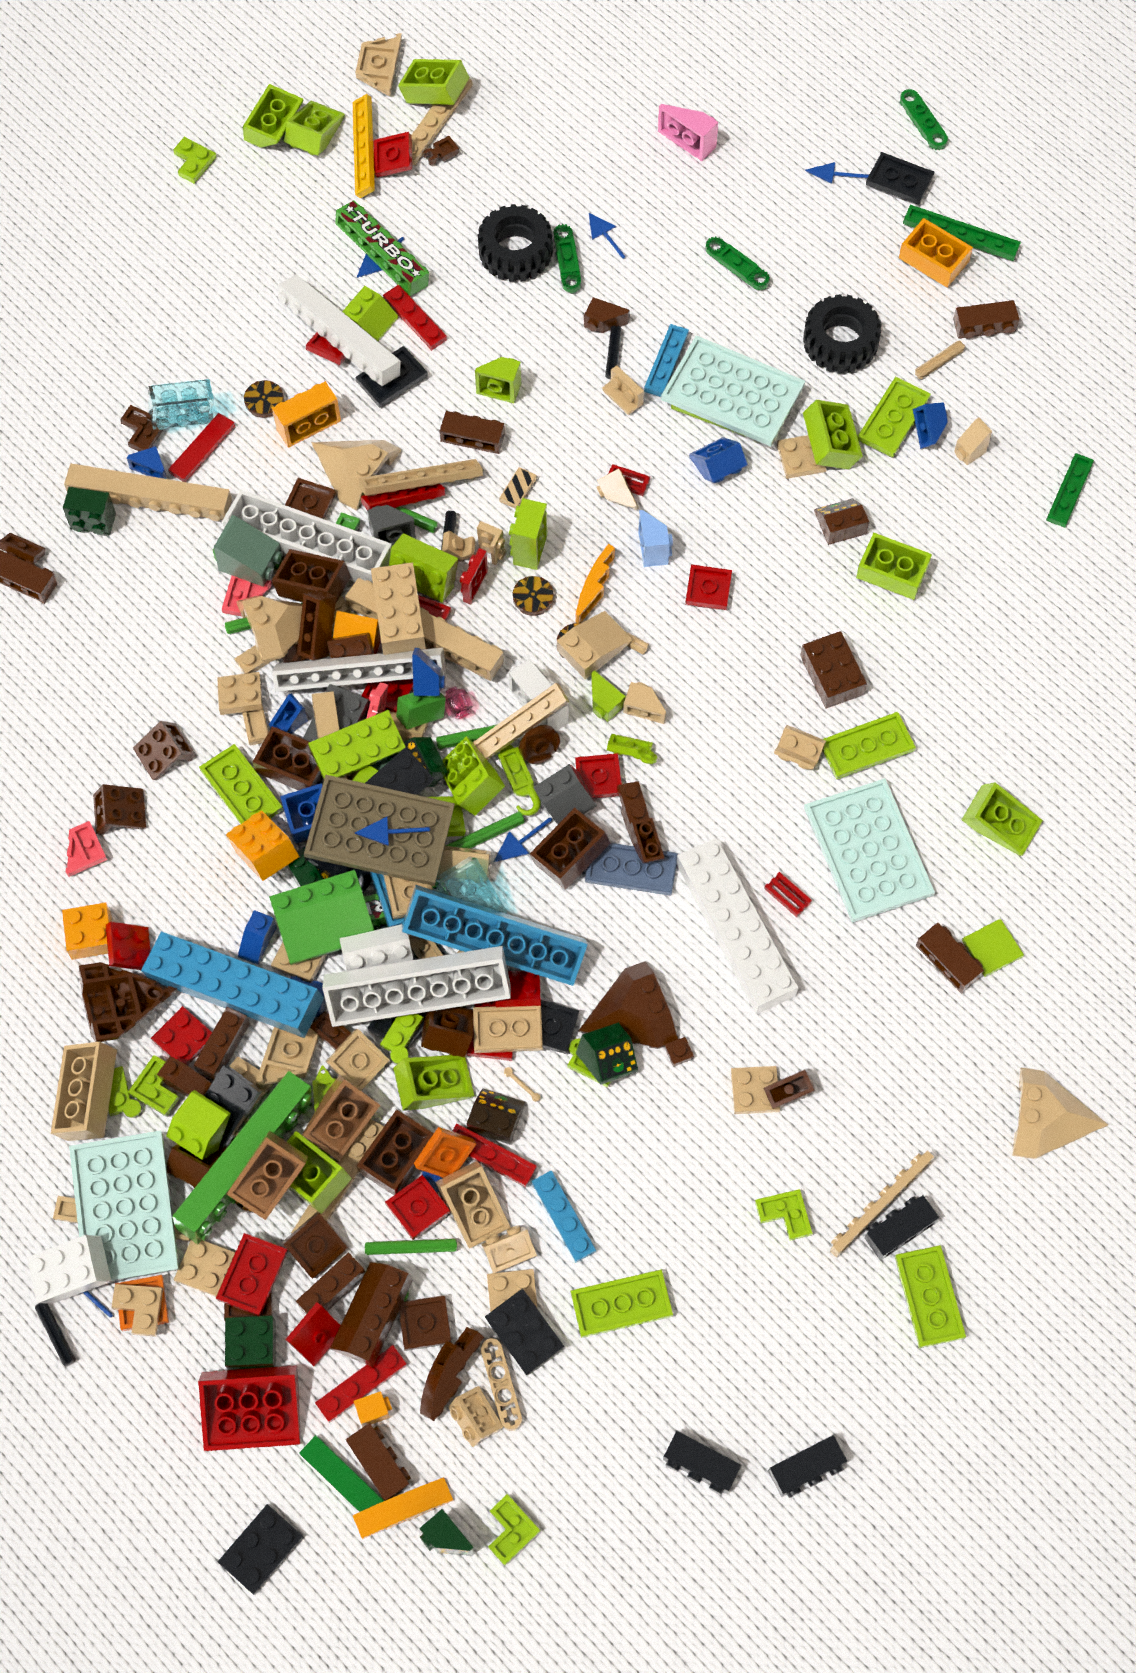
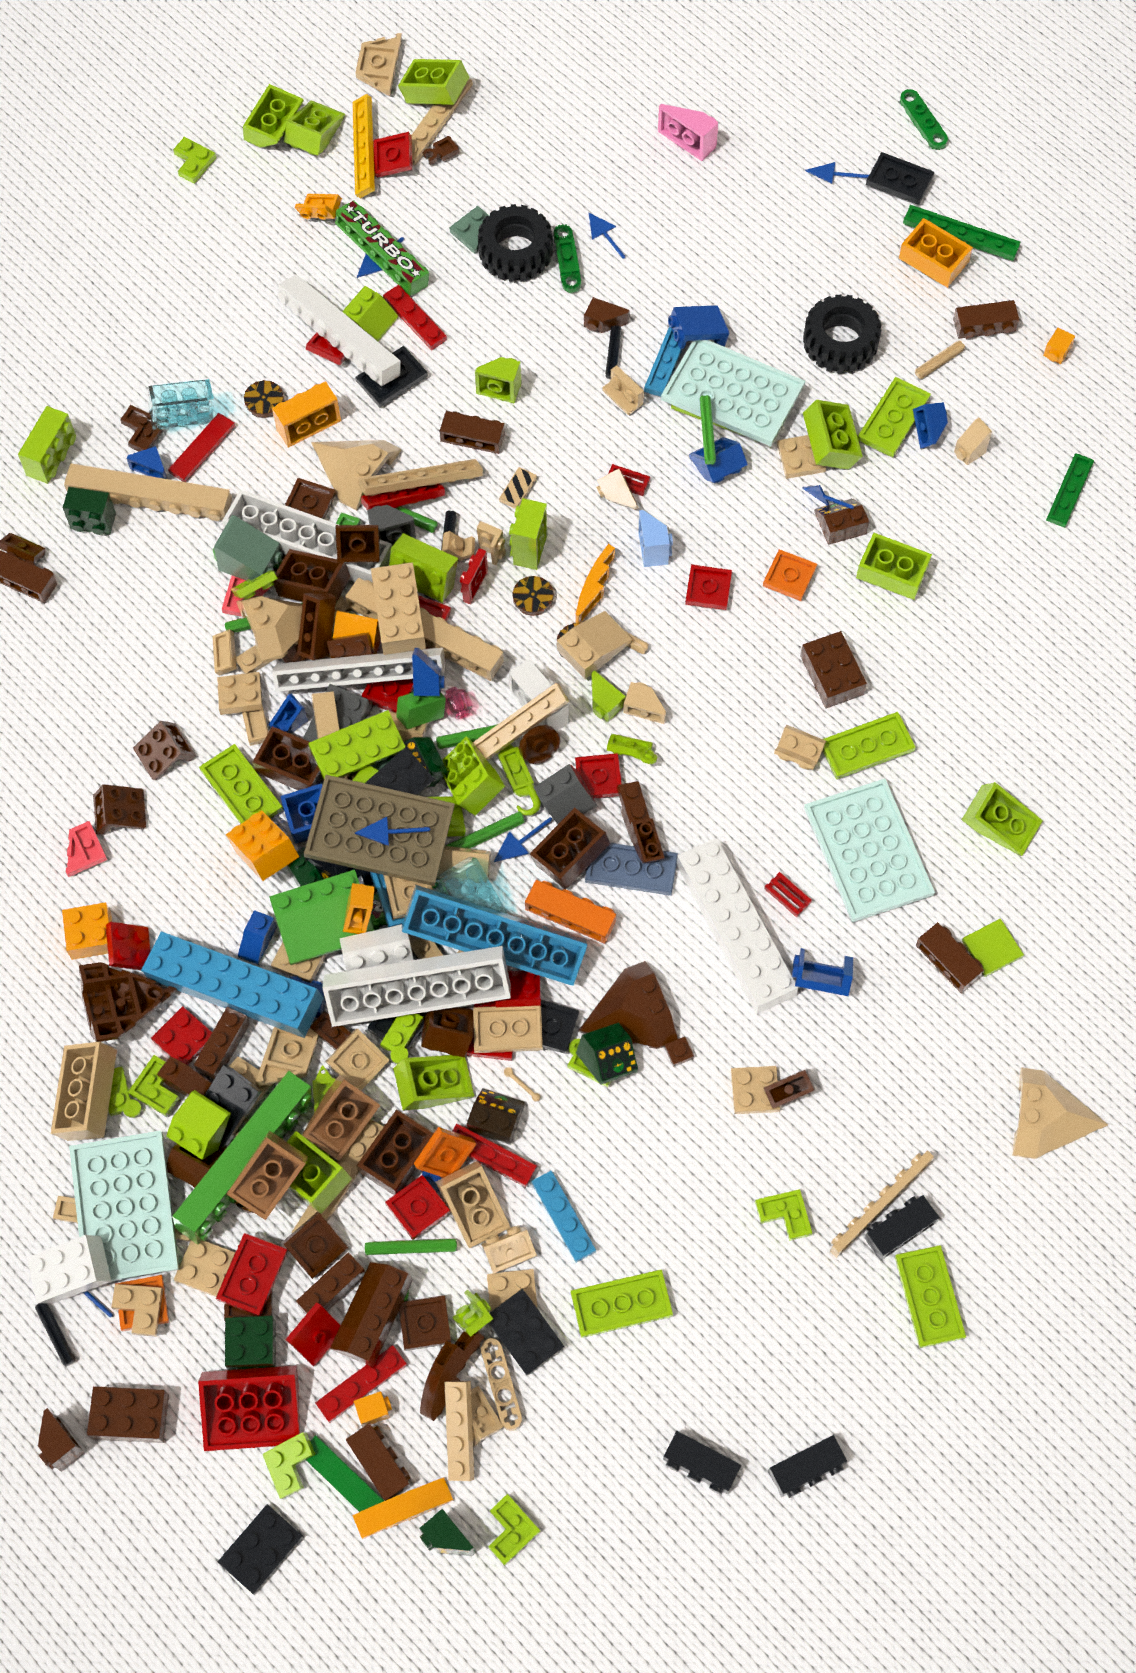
(47, 445): none -> lime brick
(56, 1443): none -> reddish brown slope
(128, 1414): none -> reddish brown brick
(224, 652): none -> tan tile
(247, 588): none -> lime plate
(282, 1462): none -> lime plate
(319, 206): none -> light orange bracket
(358, 543): none -> reddish brown slope
(358, 908): none -> light orange slope
(378, 700): coral wing -> none
(459, 1431): none -> tan plate
(467, 228): none -> sand green wing
(474, 1315): none -> lime bracket
(570, 911): none -> orange brick
(698, 323): none -> blue panel
(707, 430): none -> bright green axle
(737, 263): green plate -> none
(789, 575): none -> orange plate
(818, 493): none -> piece
(823, 976): none -> blue panel
(1059, 345): none -> light orange brick

